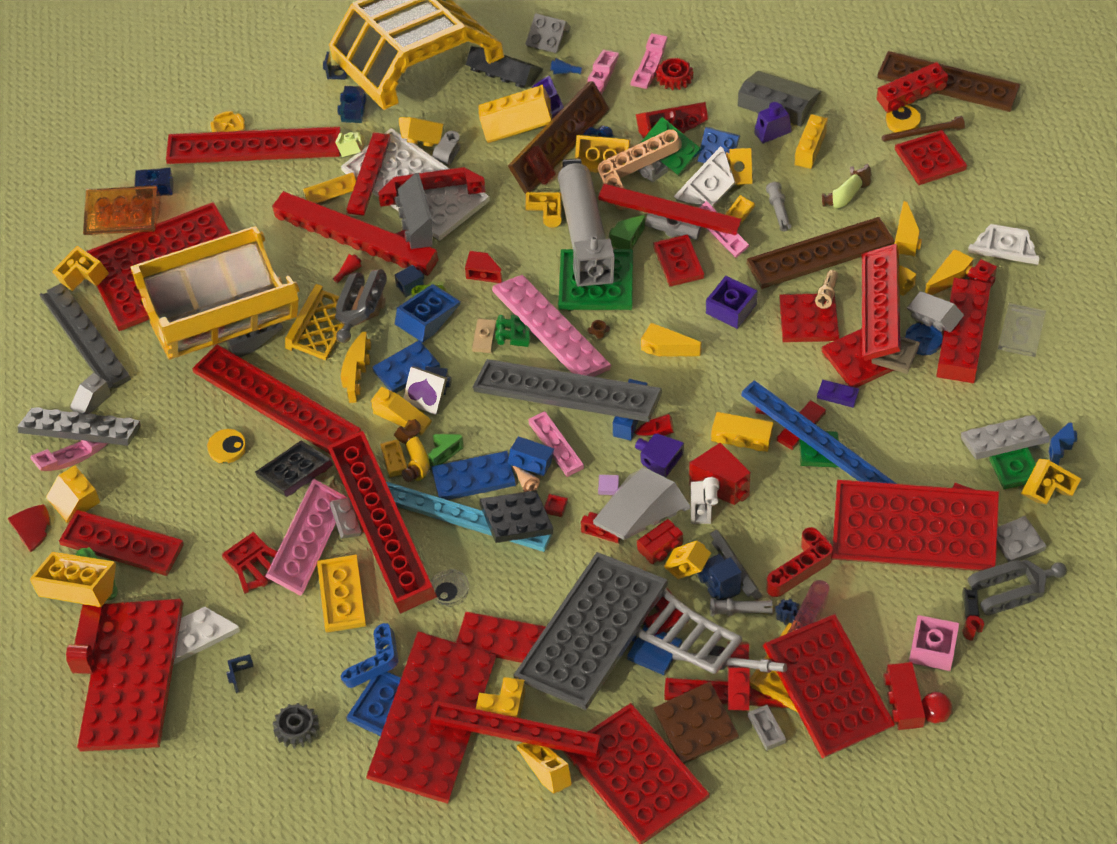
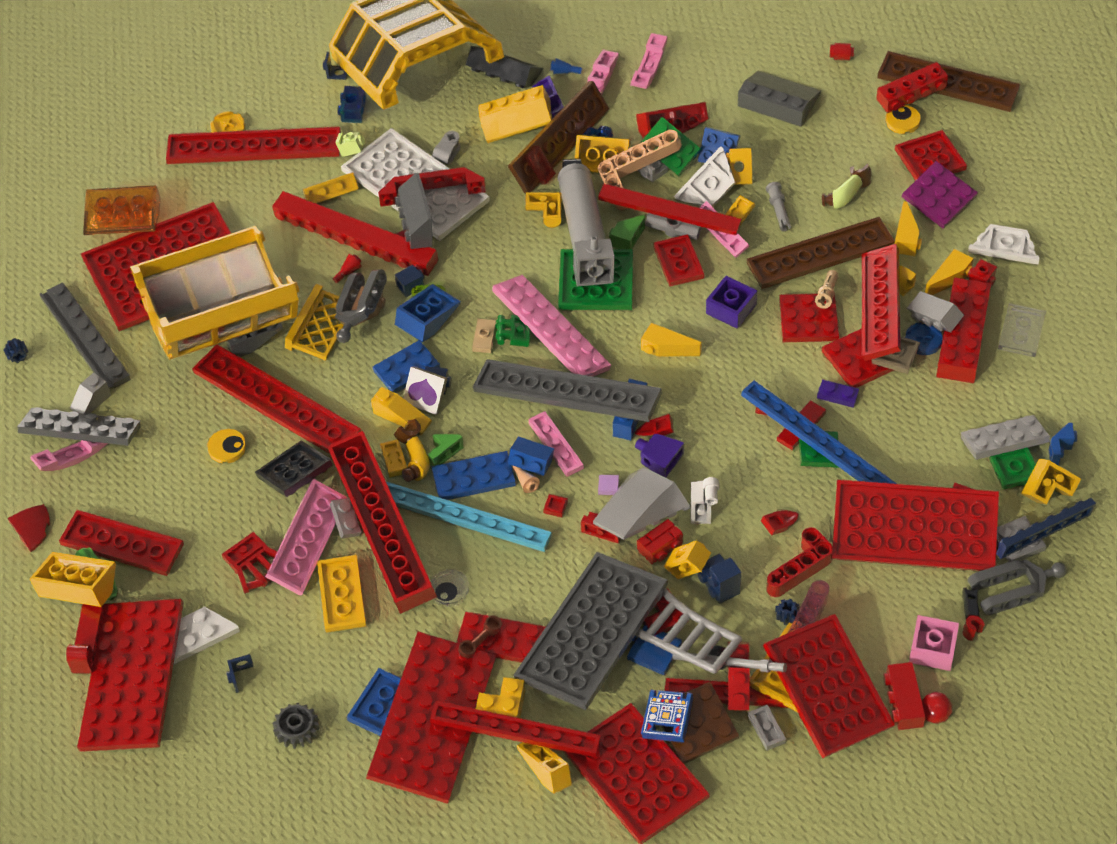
(15, 350): none -> dark blue gear
(72, 493): yellow slope -> none
(79, 266): yellow brick -> none
(160, 177): clear blue brick -> none
(354, 365): yellow slope -> none
(368, 174): red plate -> none
(382, 662): blue beam -> none
(420, 130): yellow slope -> none
(482, 268): red slope -> none
(491, 628): none -> copper bar
(516, 516): black plate -> none
(546, 33): light grey bracket -> none
(598, 328): reddish brown plate -> none
(667, 710): none -> blue container
(674, 73): red gear -> none
(721, 544): dark grey plate -> none
(723, 465): red slope -> none
(730, 607): light grey pin -> none
(742, 431): yellow brick -> none
(772, 123): dark purple torso -> none
(779, 521): none -> red plate
(811, 141): yellow brick -> none
(841, 51): none -> red brick
(939, 194): none -> magenta plate
(956, 123): reddish brown piece -> none
(1045, 528): none -> dark blue plate

